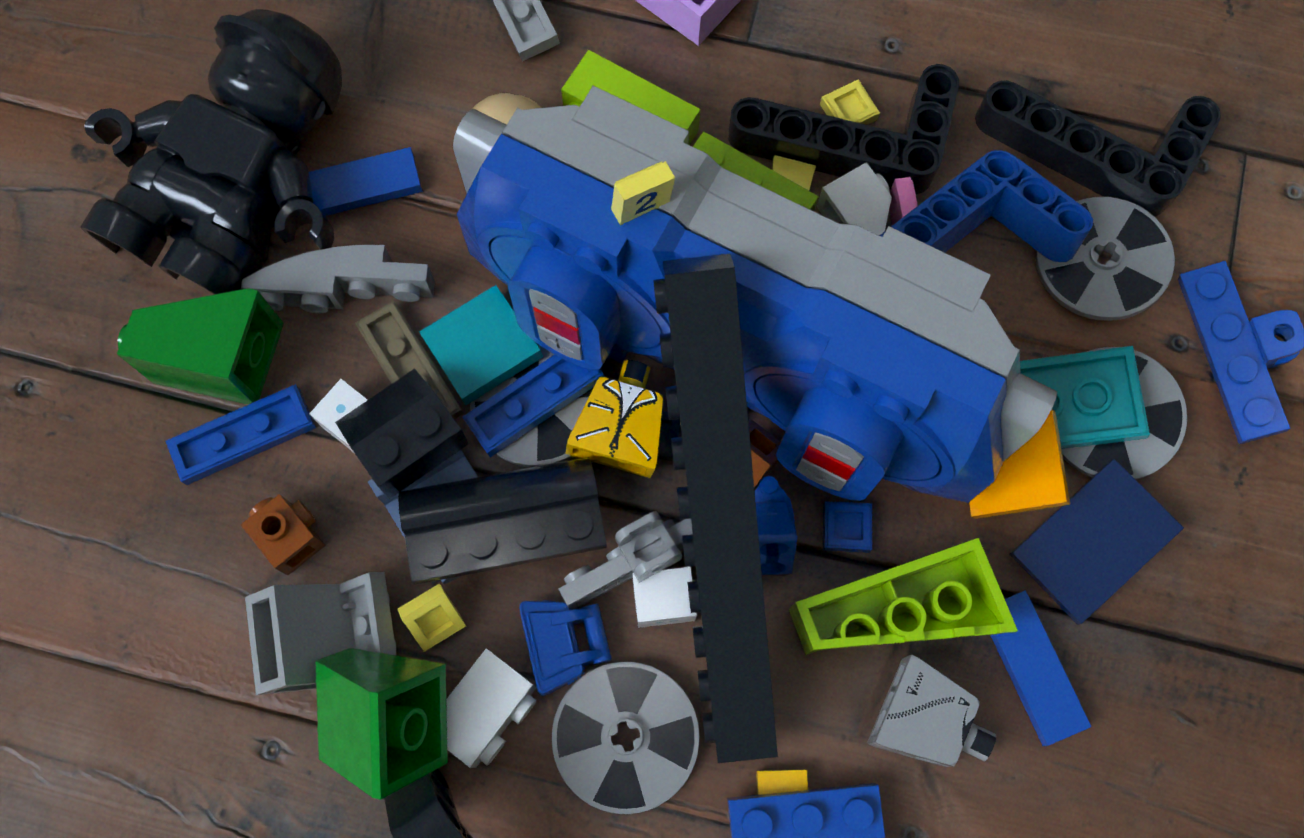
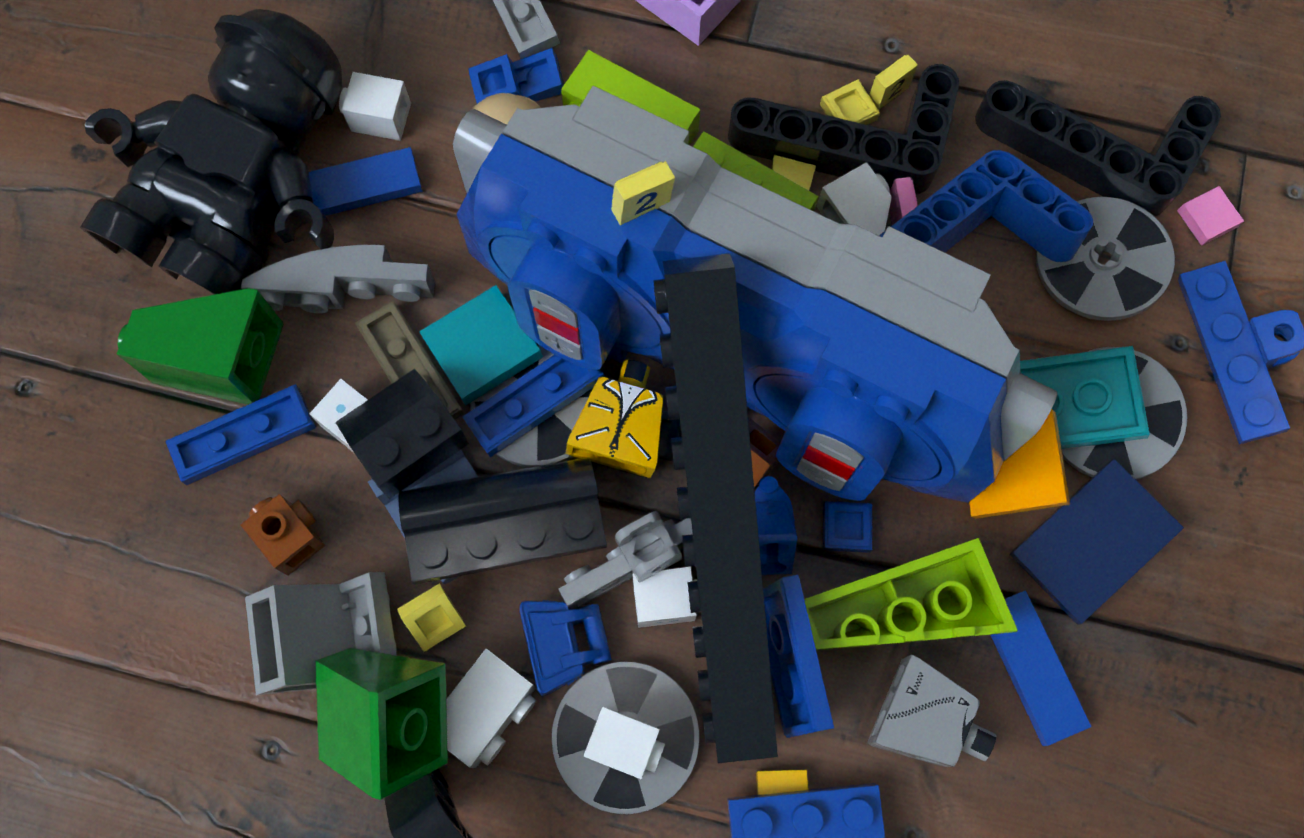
(375, 105): none -> white brick
(531, 77): none -> blue slope
(624, 744): none -> white brick
(794, 660): none -> blue tile
(893, 81): none -> light yellow tile
(1210, 215): none -> bright pink tile

